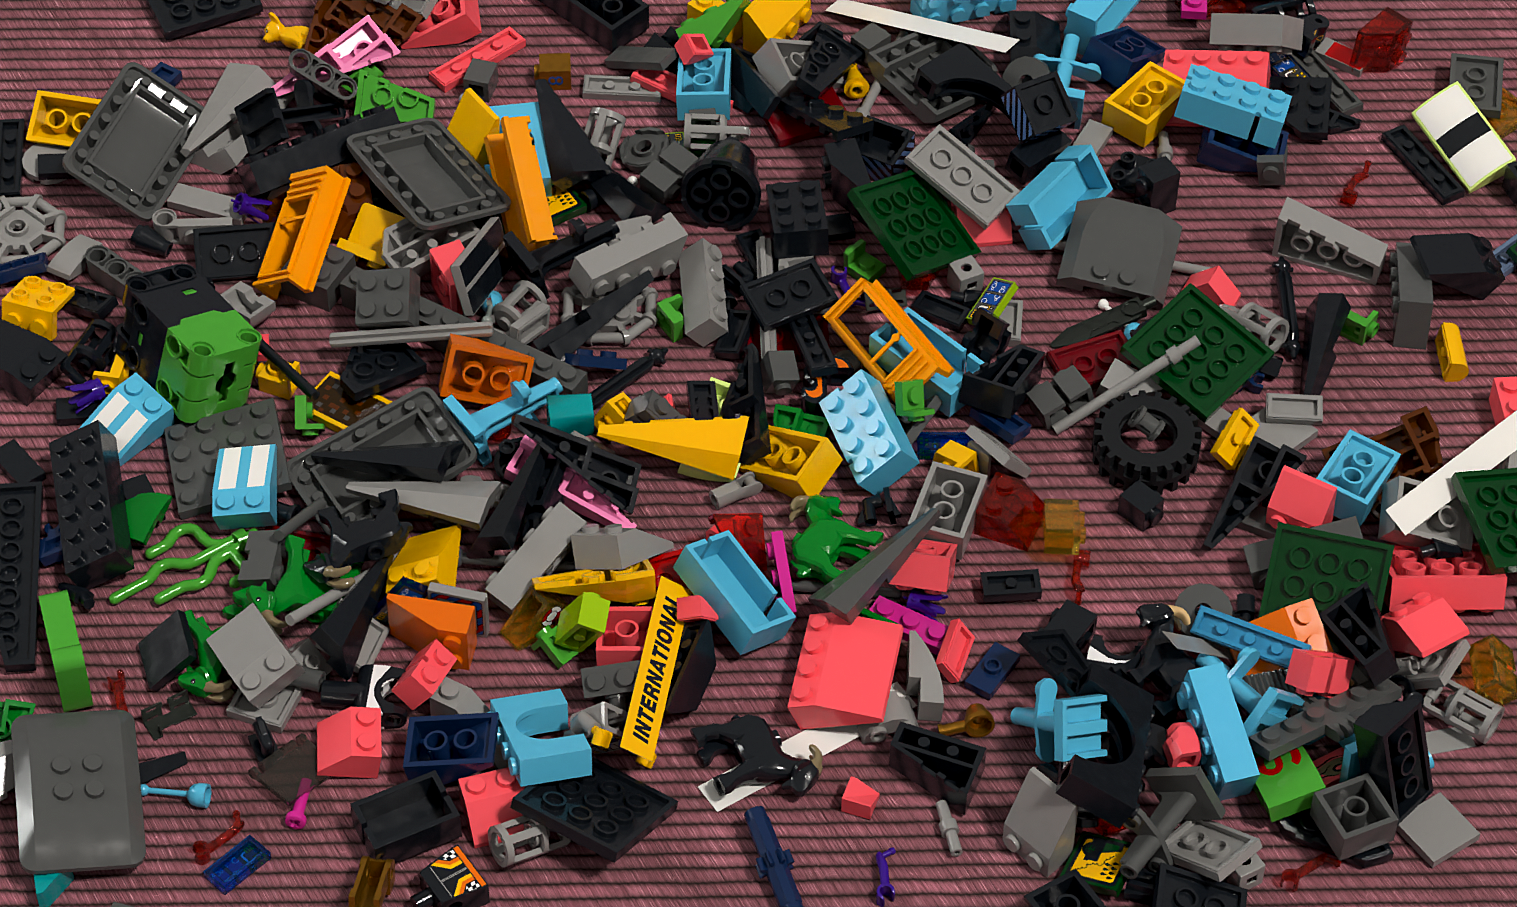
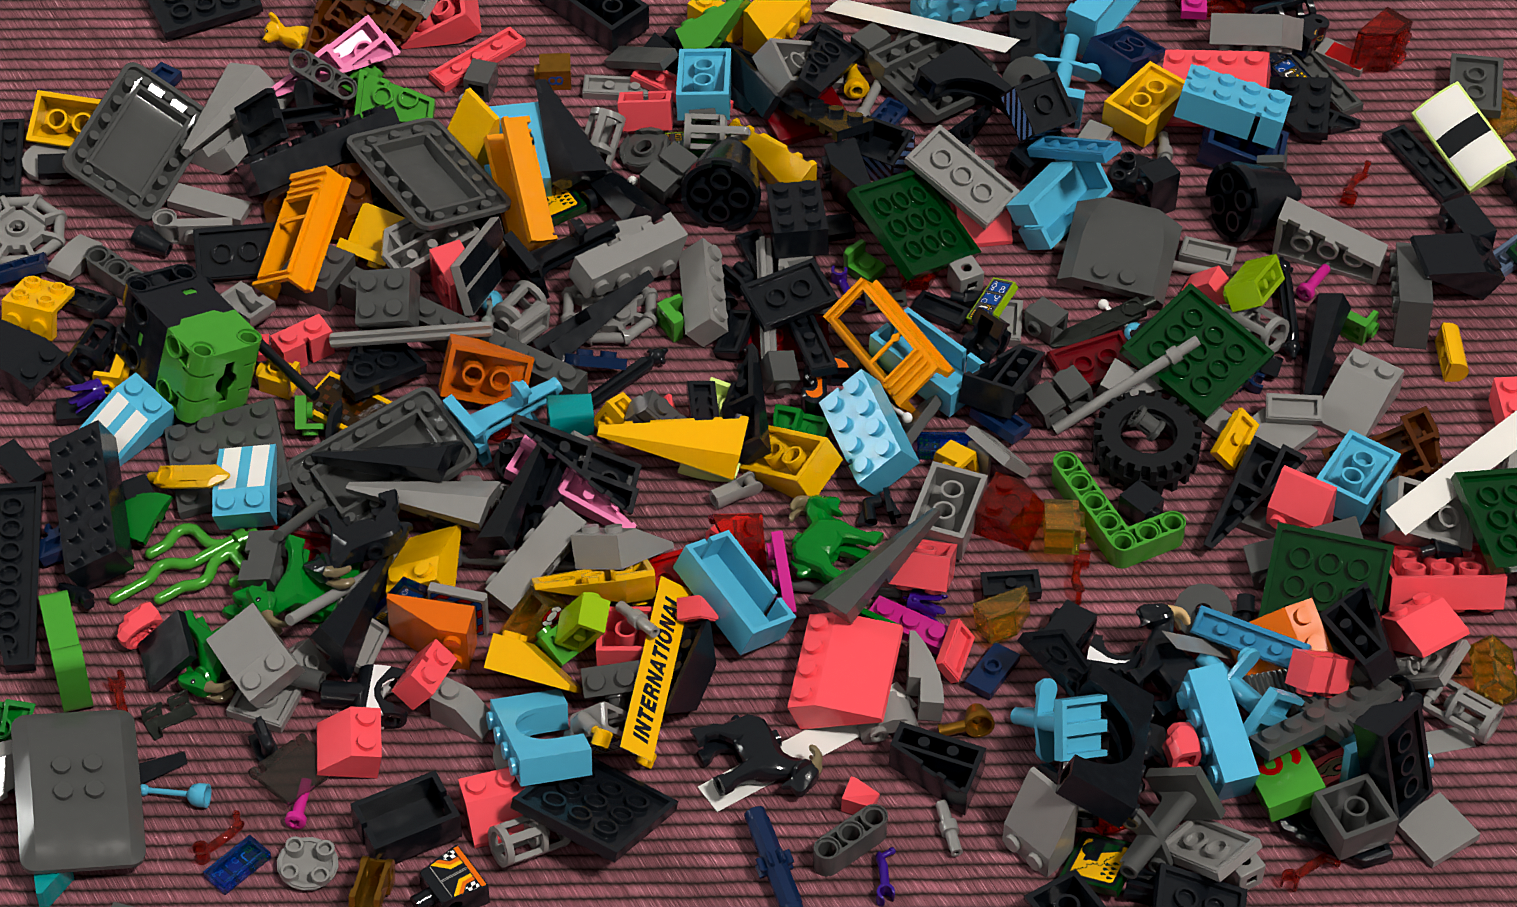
(138, 625): none -> coral rock
(188, 476): none -> yellow piece
(243, 205): dark purple piece -> none
(292, 341): none -> coral piece
(307, 863): none -> light grey dish
(334, 419): none -> black bar
(450, 745): dark blue slope -> none
(516, 657): none -> yellow slope
(637, 619): none -> light grey bar
(642, 113): none -> coral piece
(693, 48): coral slope -> none
(776, 161): none -> yellow wedge
(841, 850): none -> dark grey beam
(891, 111): none -> dark blue plate
(910, 400): bright green bracket -> none
(1002, 614): none -> clear yellow slope
(1045, 320): none -> dark grey brick
(1074, 149): none -> dark azure tile
(1119, 543): none -> bright green beam
(1207, 253): none -> light grey tile
(1247, 198): none -> black cone
(1253, 283): none -> lime brick
(1306, 291): none -> dark pink piece
(1360, 394): none -> light grey slope
(1465, 216): none -> black brick

